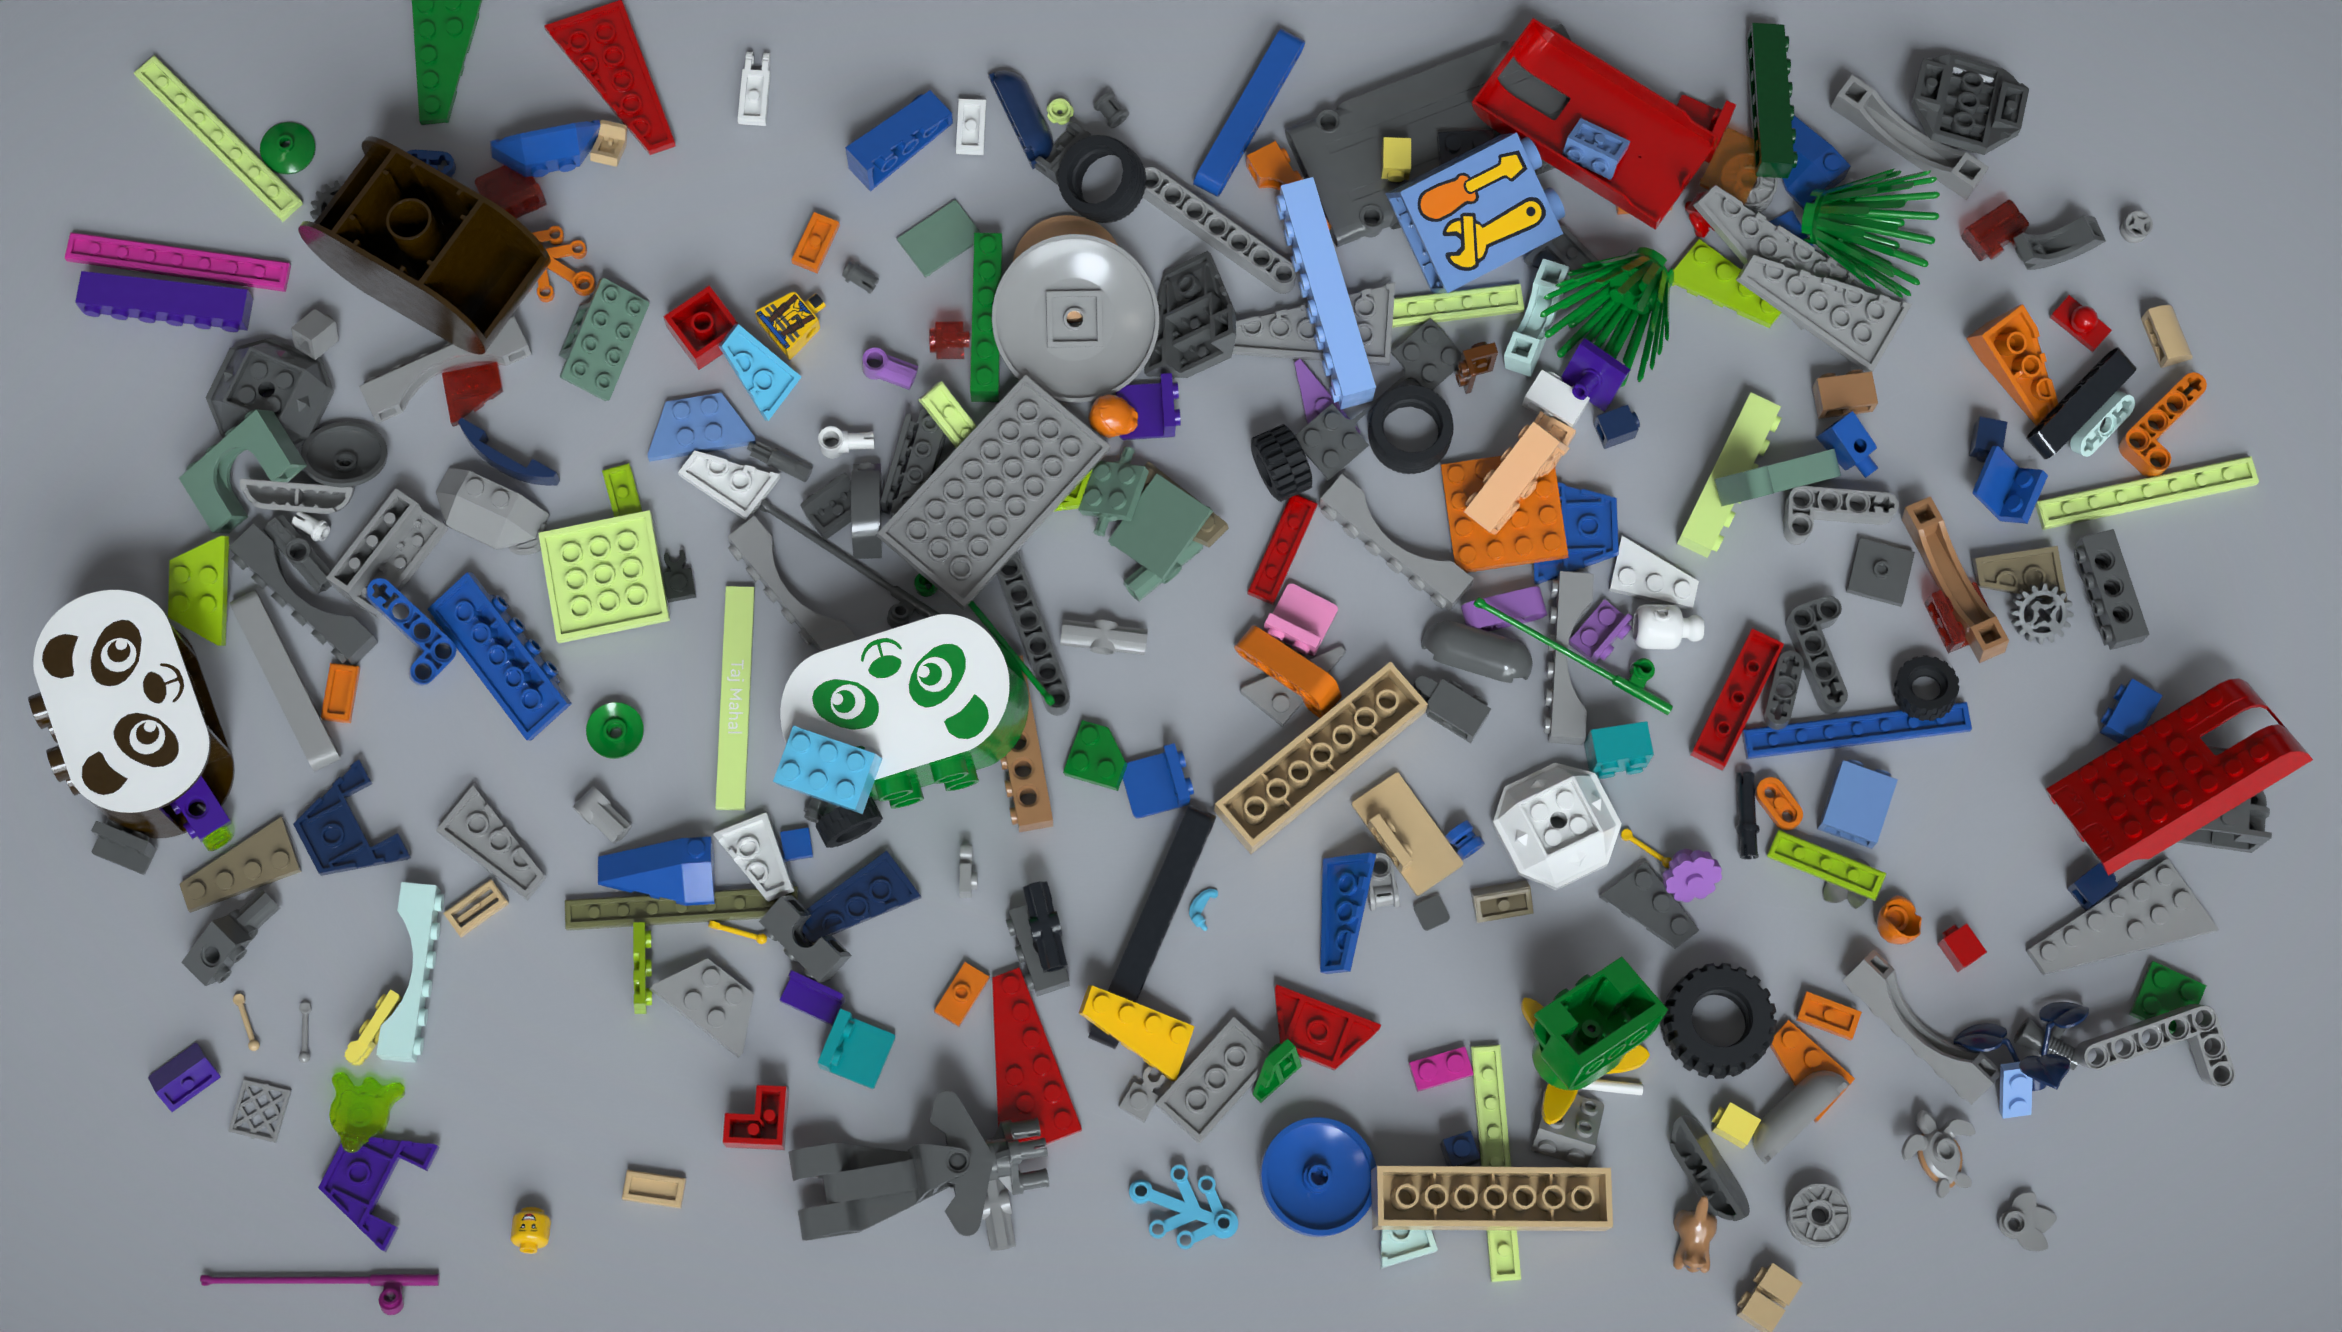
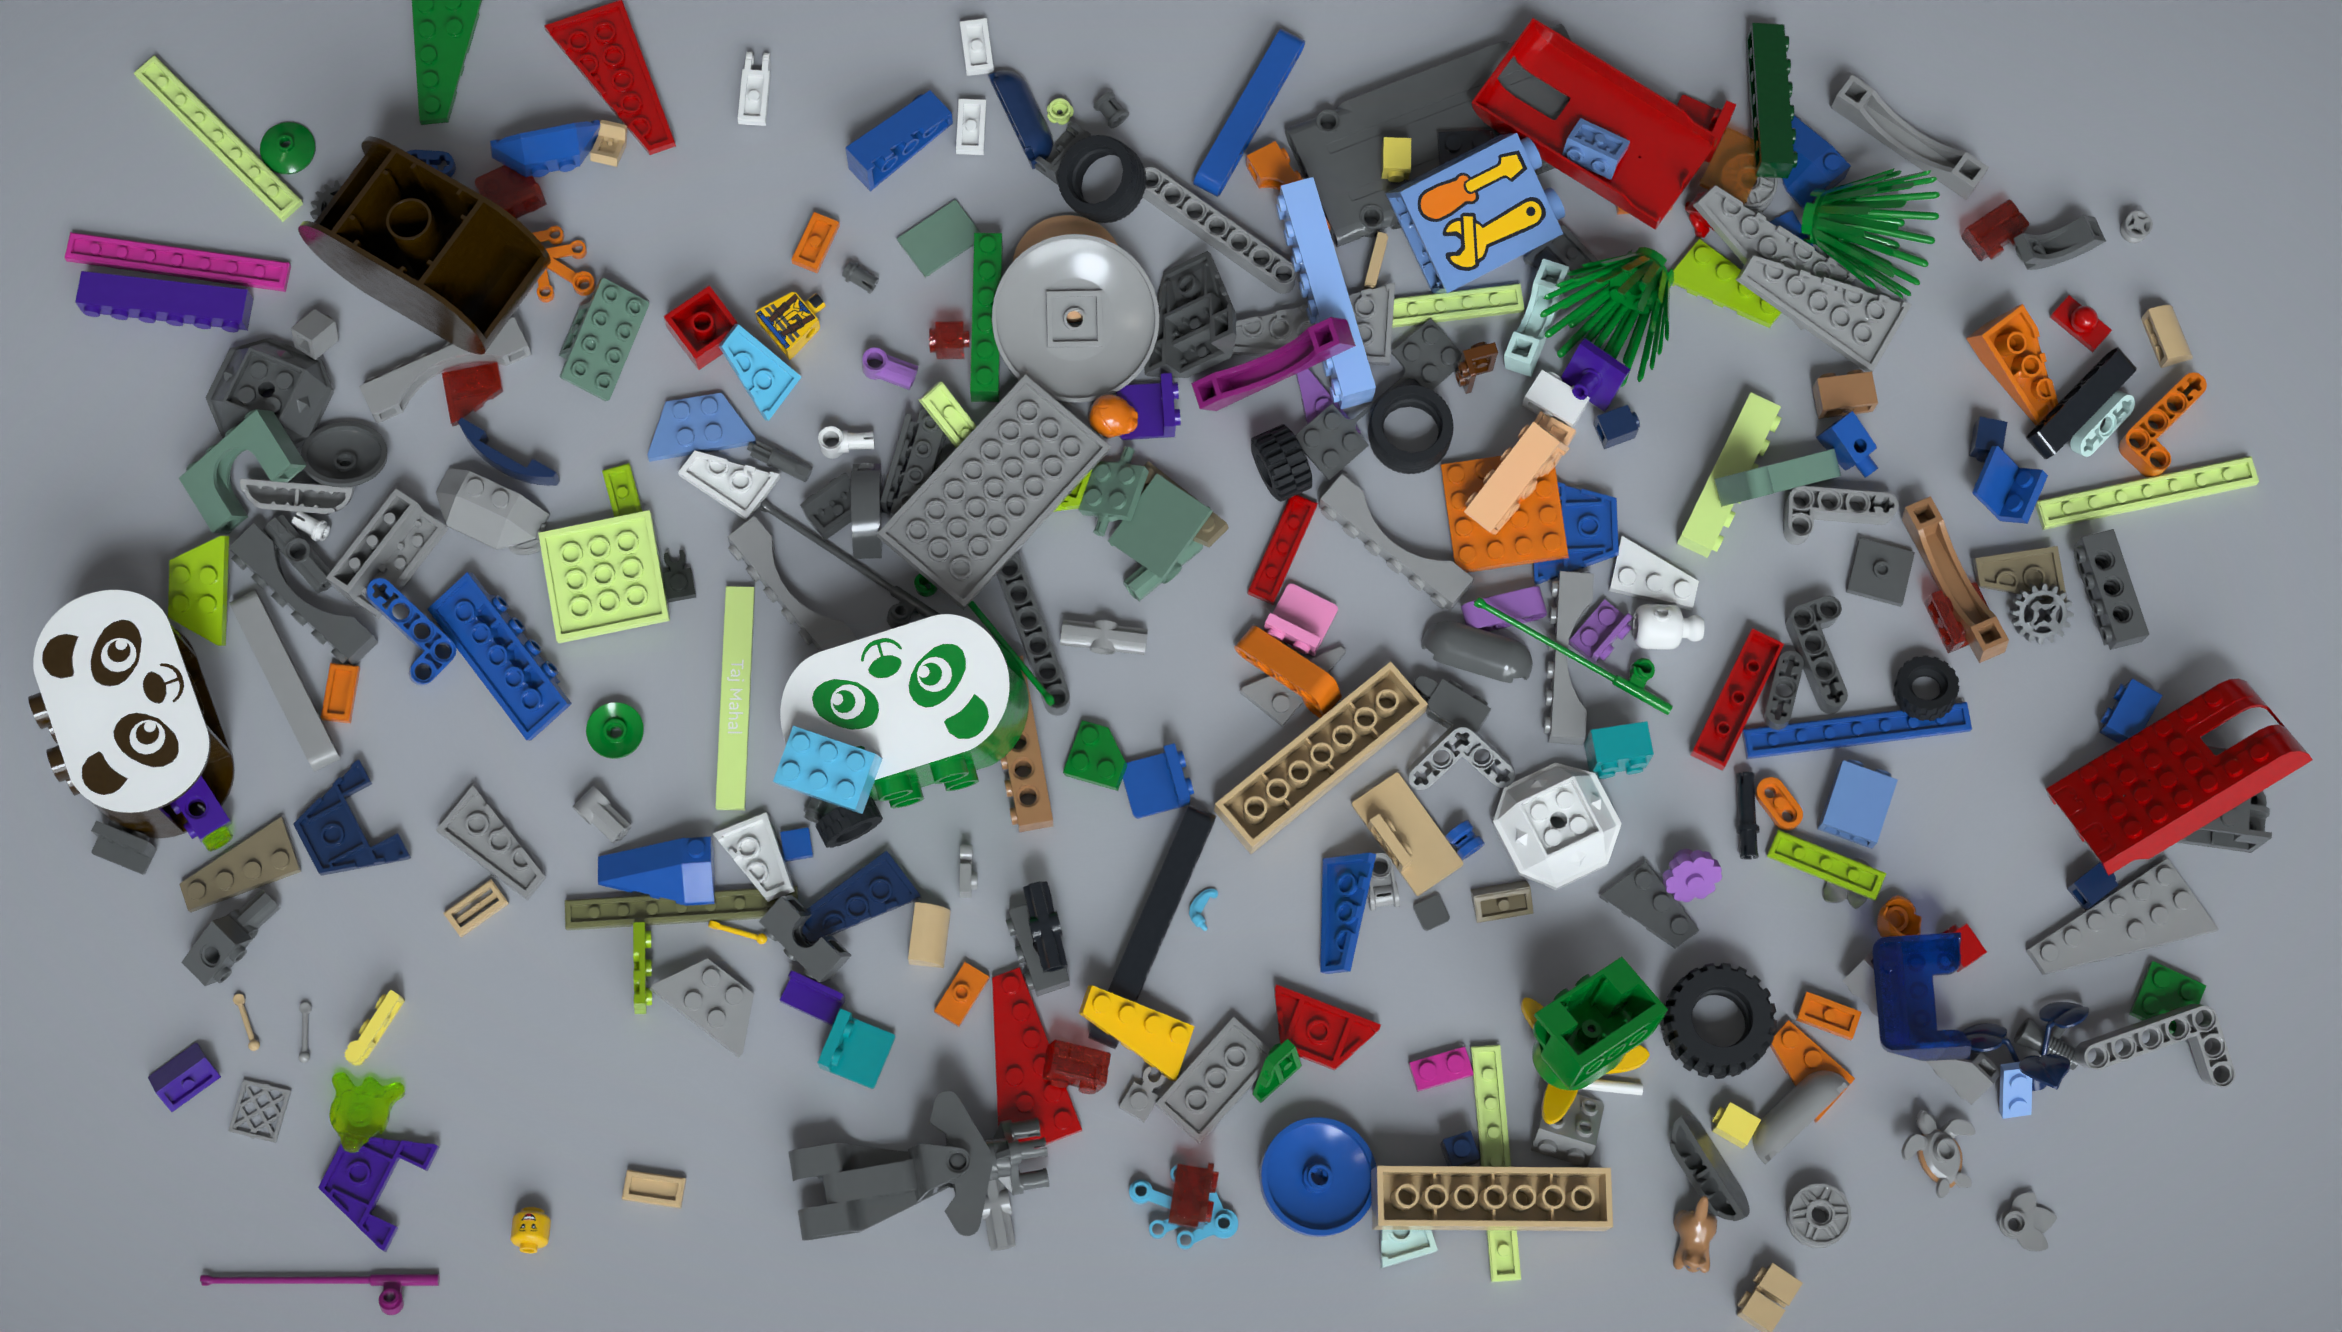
(402, 1030): light aqua arch -> none
(763, 1129): red brick -> none
(929, 935): none -> tan brick
(976, 47): none -> white plate
(1076, 1066): none -> clear red brick
(1191, 1196): none -> clear red bracket
(1308, 349): none -> magenta arch
(1376, 261): none -> tan tile
(1463, 749): none -> beam
(1627, 835): yellow hinge -> none
(1906, 995): none -> clear blue windscreen
(1968, 103): dark grey piece -> none

